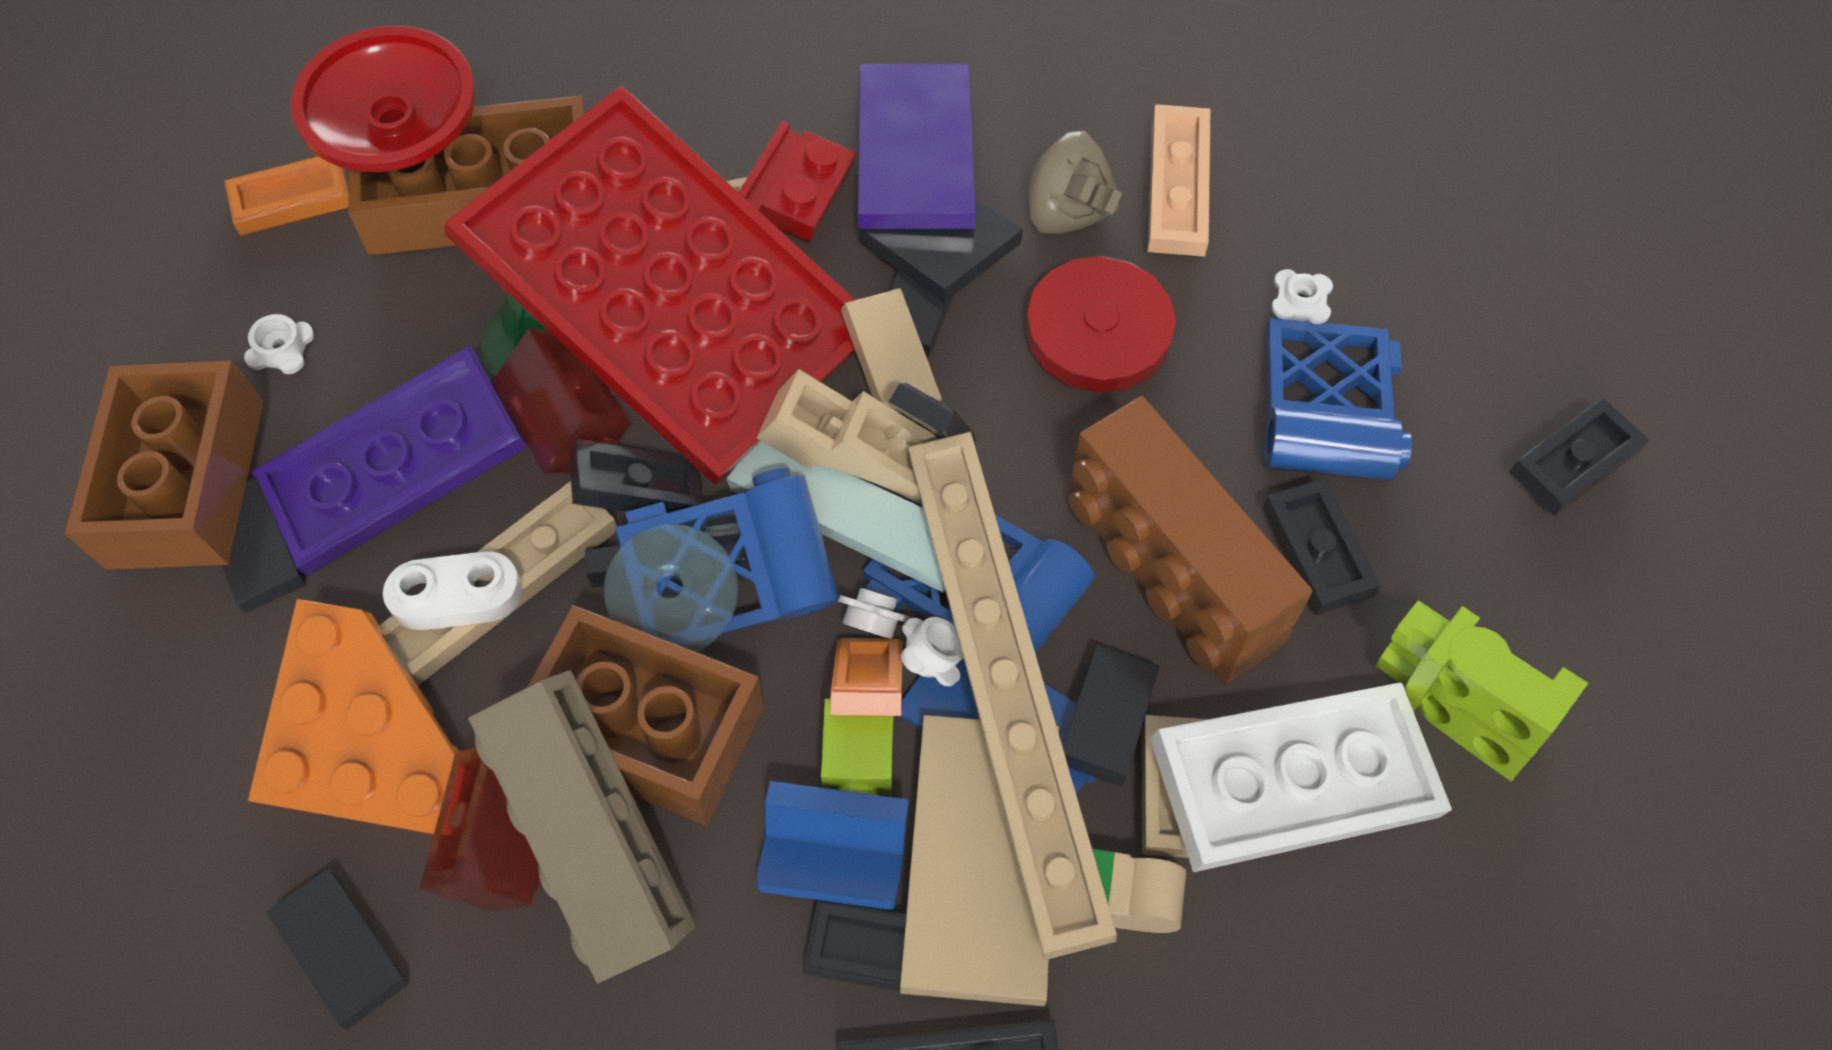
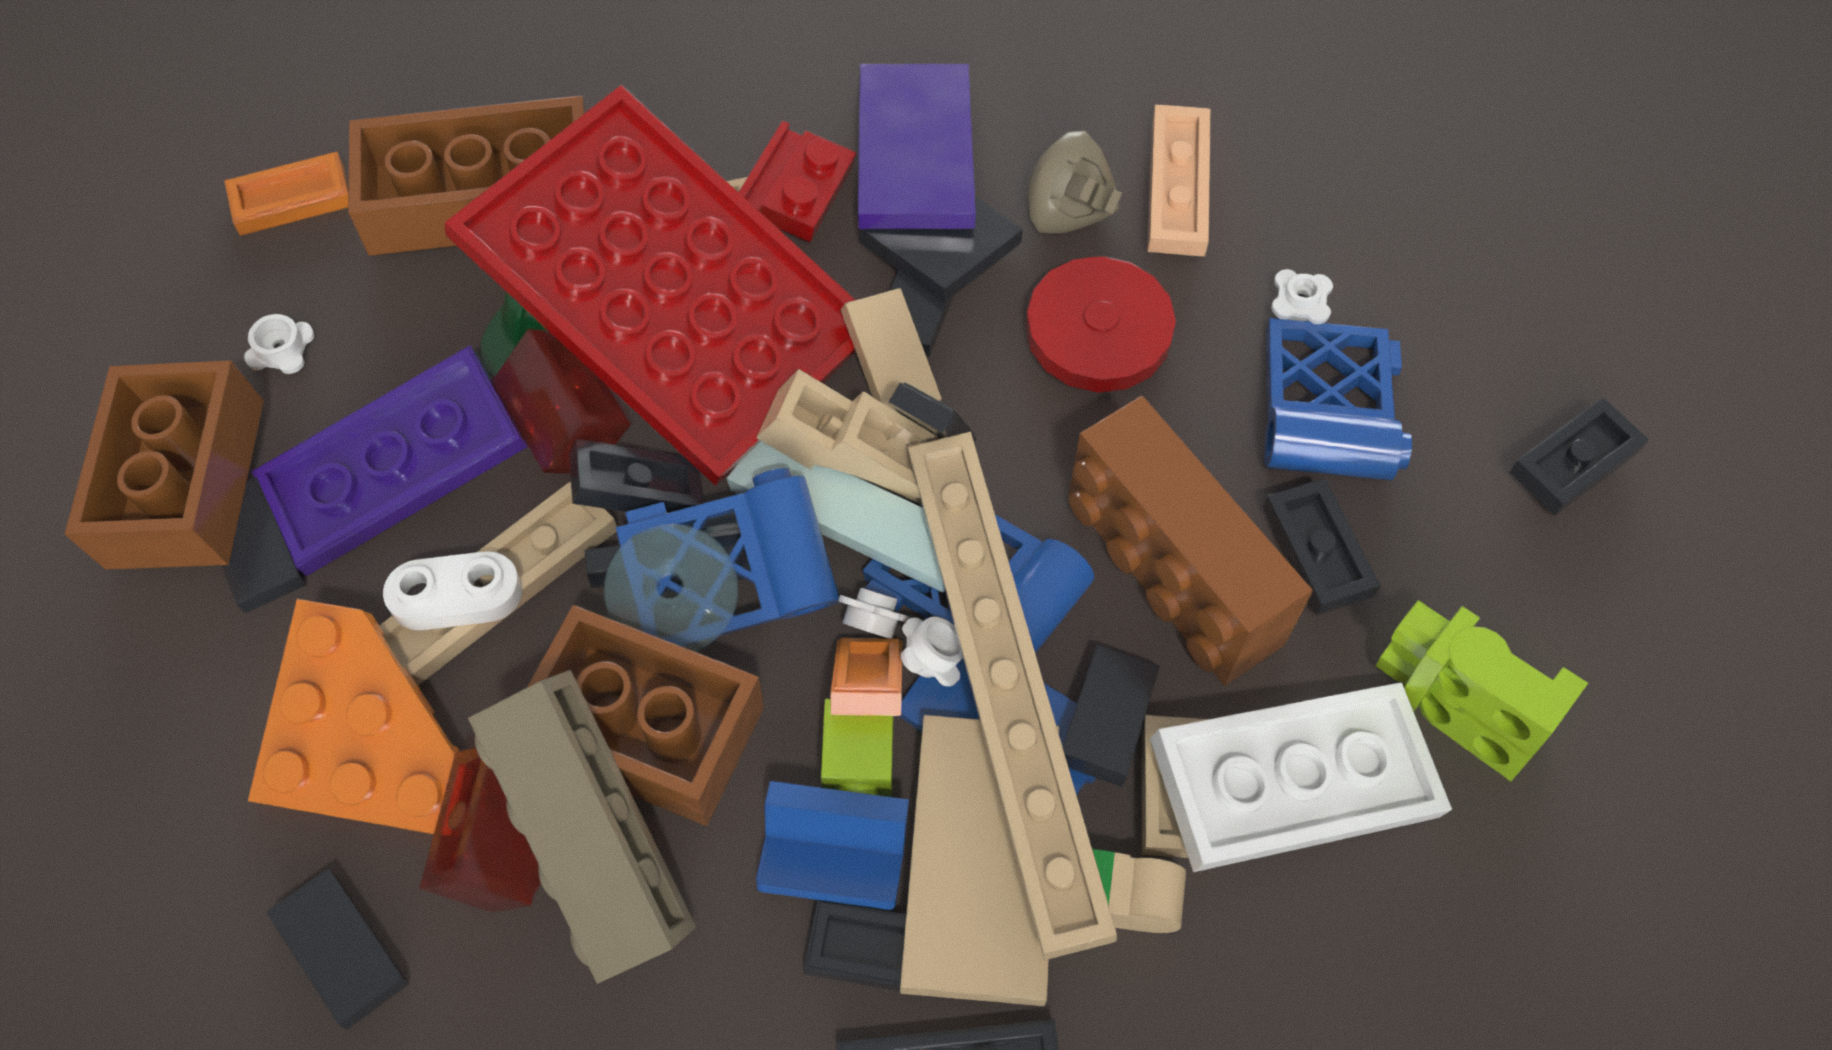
(383, 98): red dish -> none

